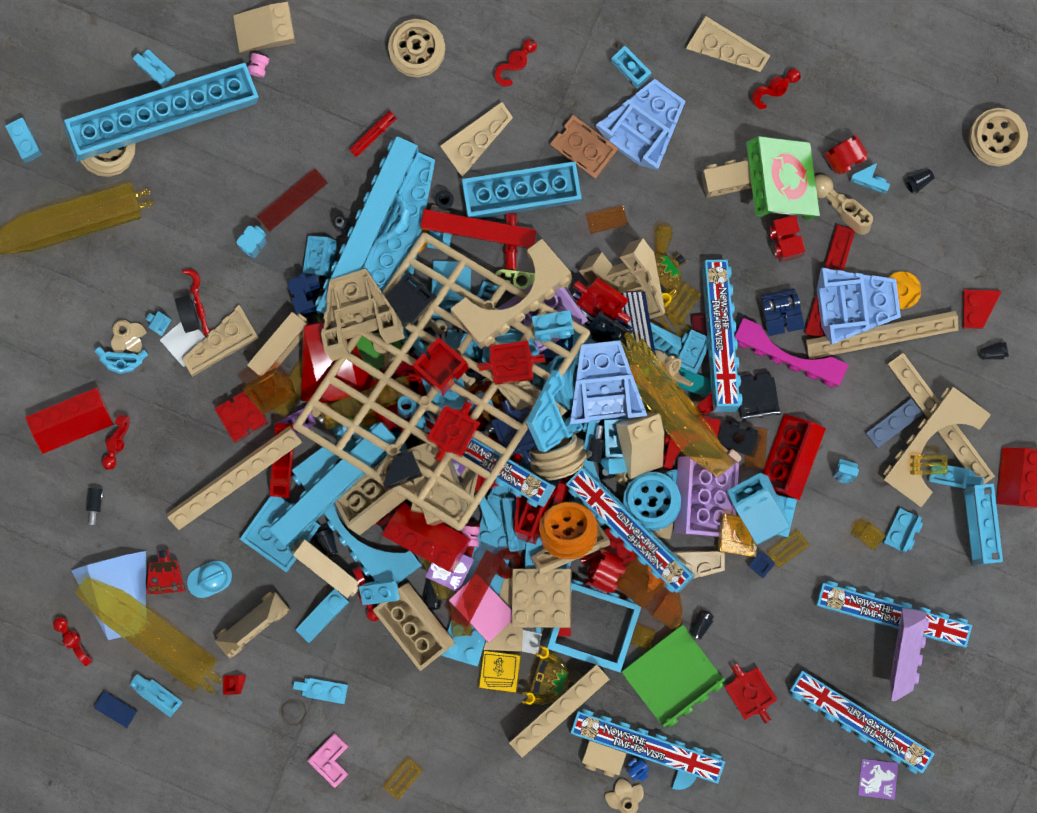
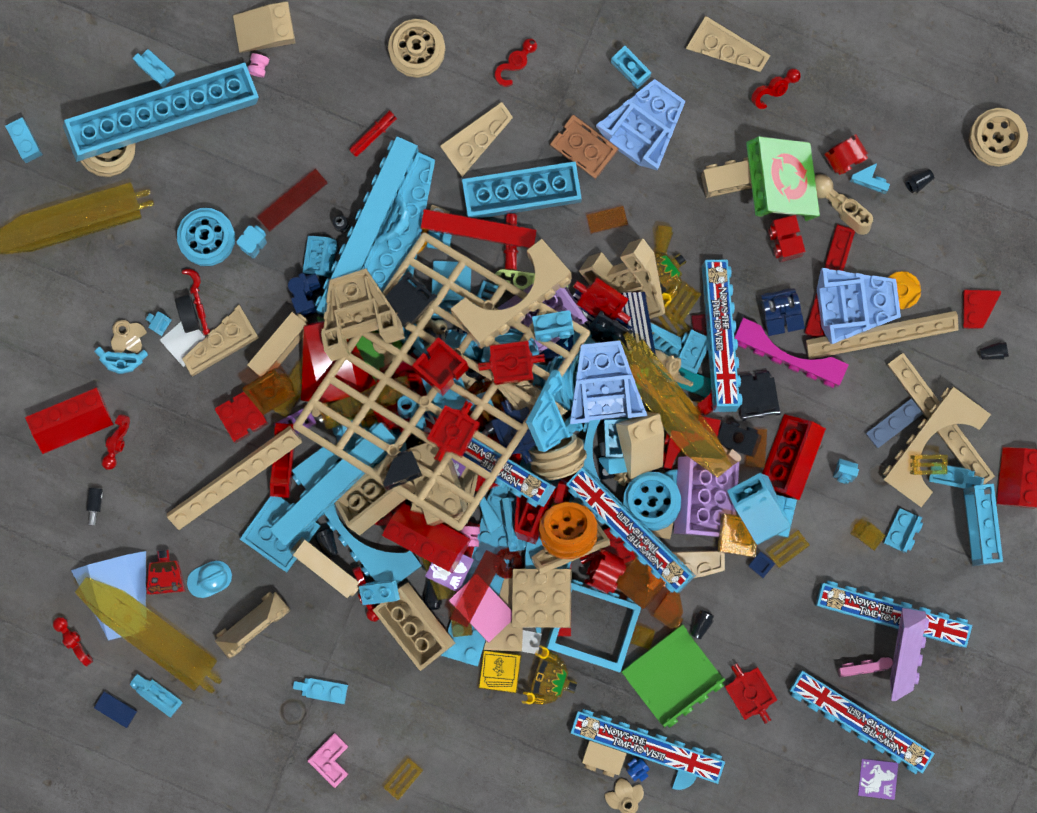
(216, 254): none -> medium azure wheel
(233, 684): red slope -> none
(322, 615): medium azure slope -> none
(444, 195): black cone -> none
(559, 711): tan arch -> none
(596, 446): black piece -> none
(866, 667): none -> bright pink hinge

